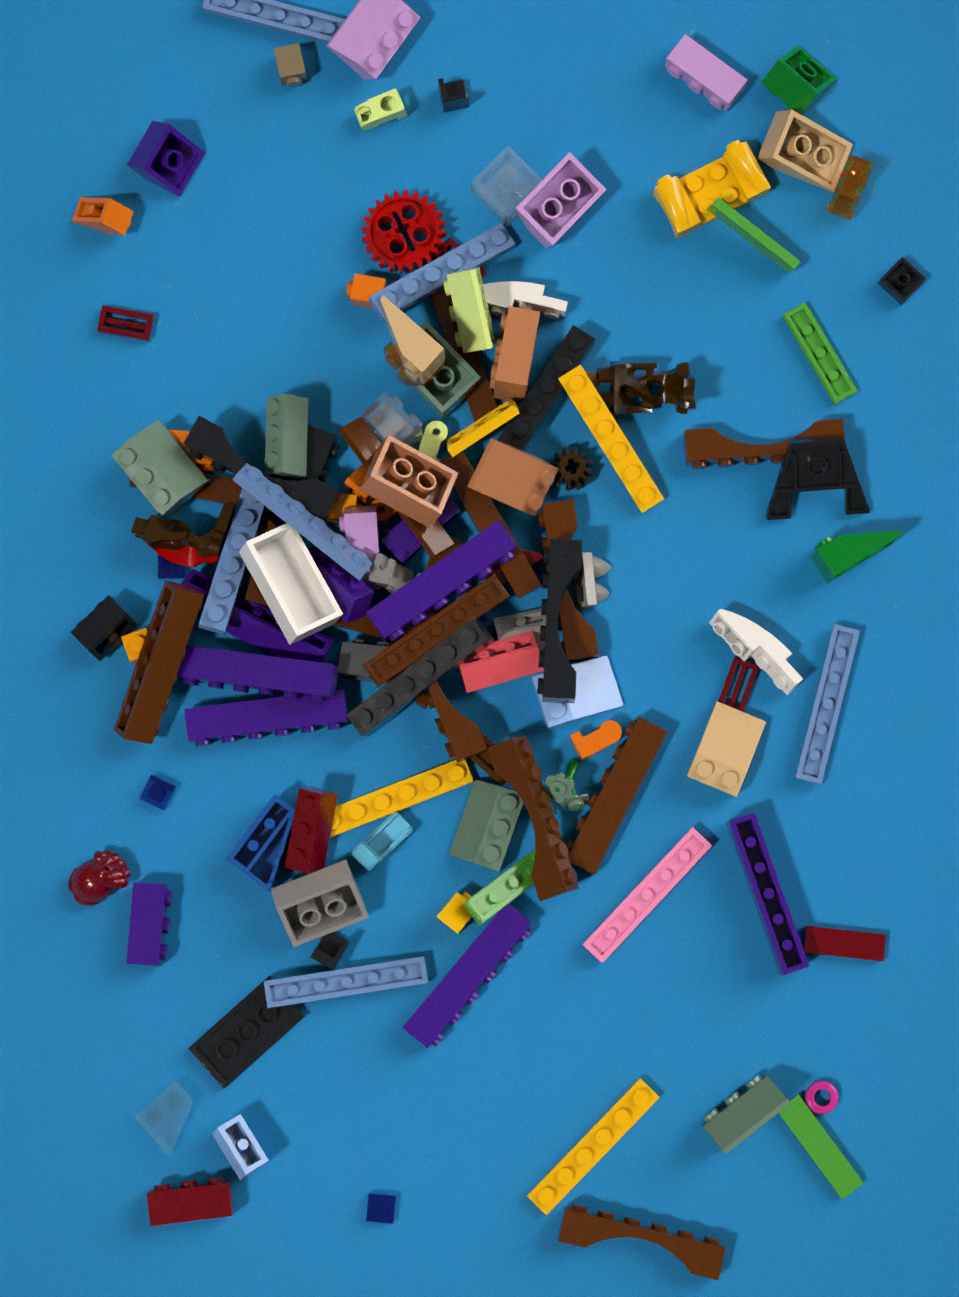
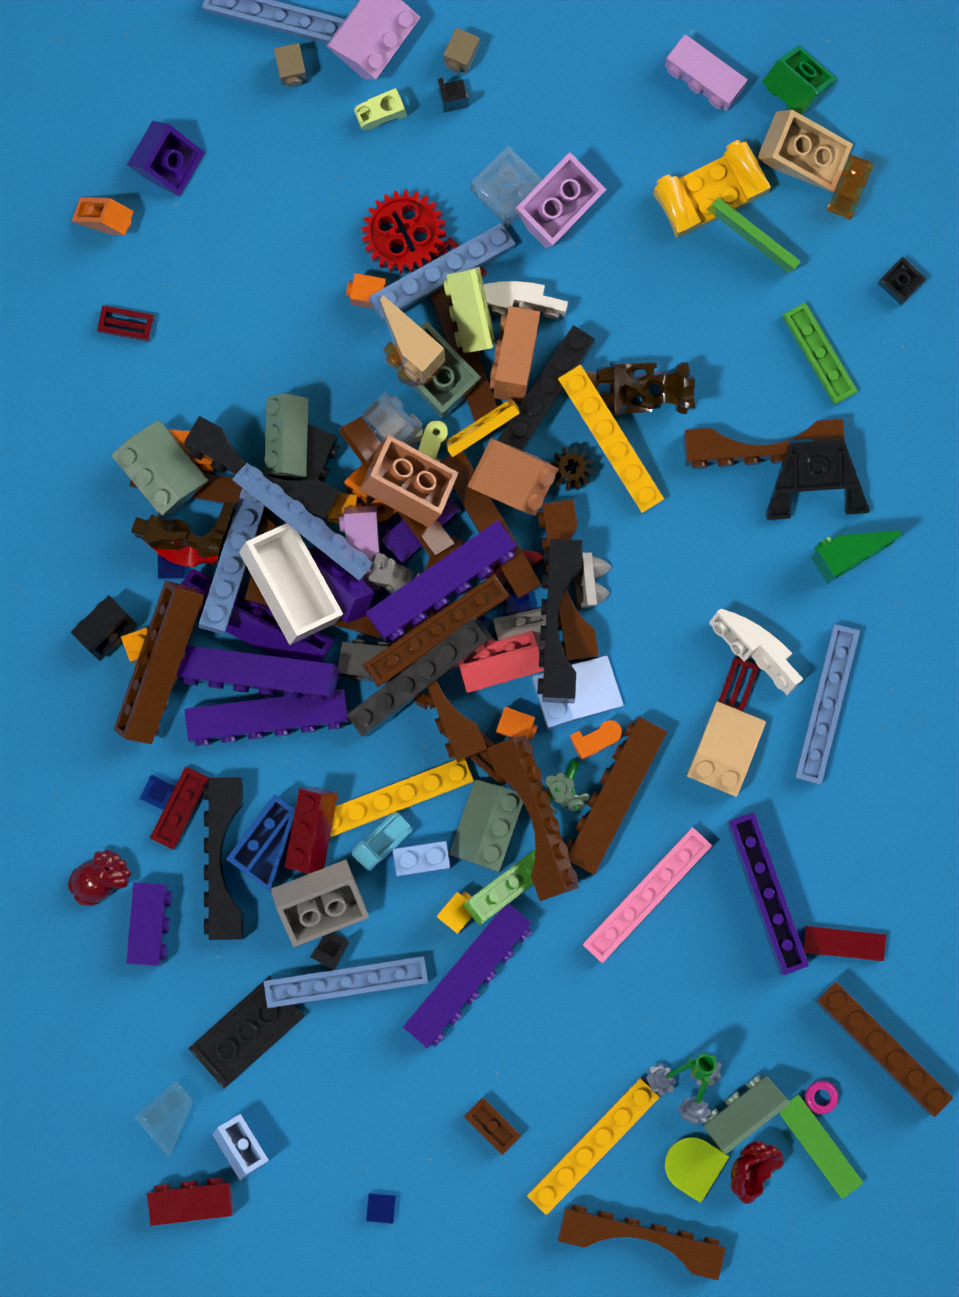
(179, 808): none -> dark red tile
(225, 801): none -> black arch
(421, 859): none -> light blue brick
(461, 51): none -> dark tan brick
(492, 1125): none -> reddish brown plate
(514, 605): none -> clear blue tile
(516, 724): none -> orange brick
(694, 1166): none -> lime tile
(703, 1069): none -> sand blue plant
(753, 1168): none -> dark red hair
(883, 1049): none -> reddish brown brick

